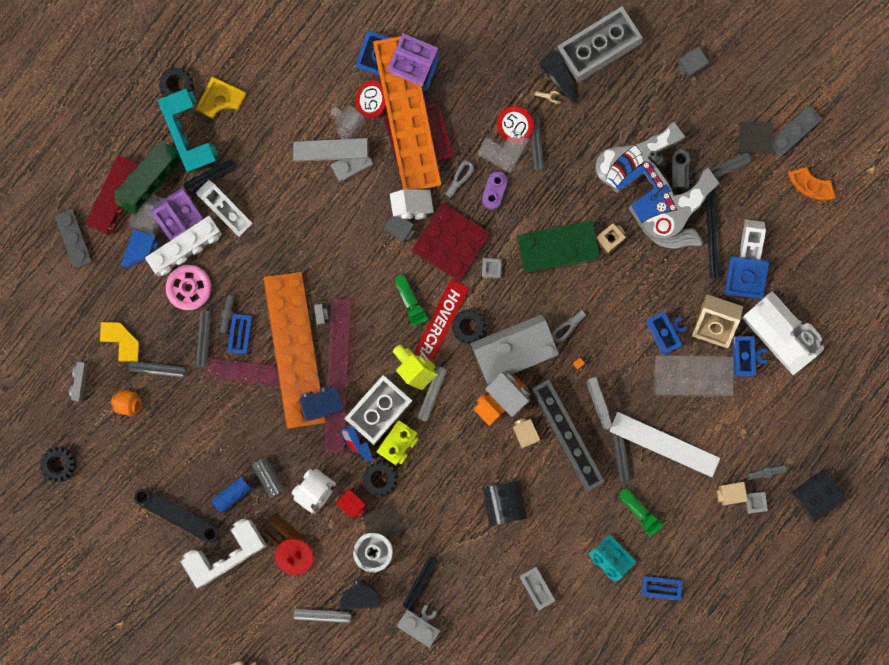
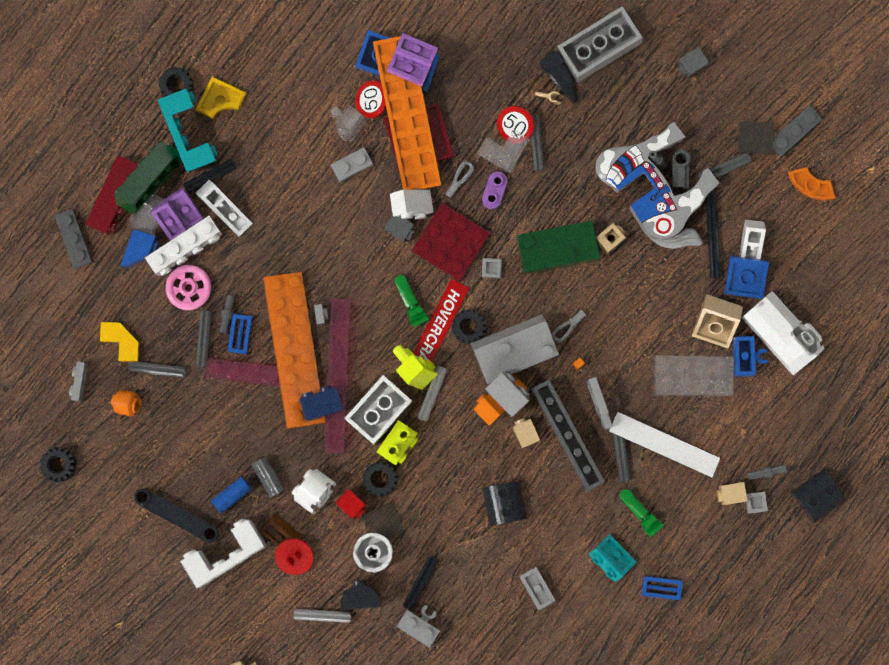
(331, 150): light grey tile -> none
(361, 449): blue slope -> none
(664, 332): blue brick -> none

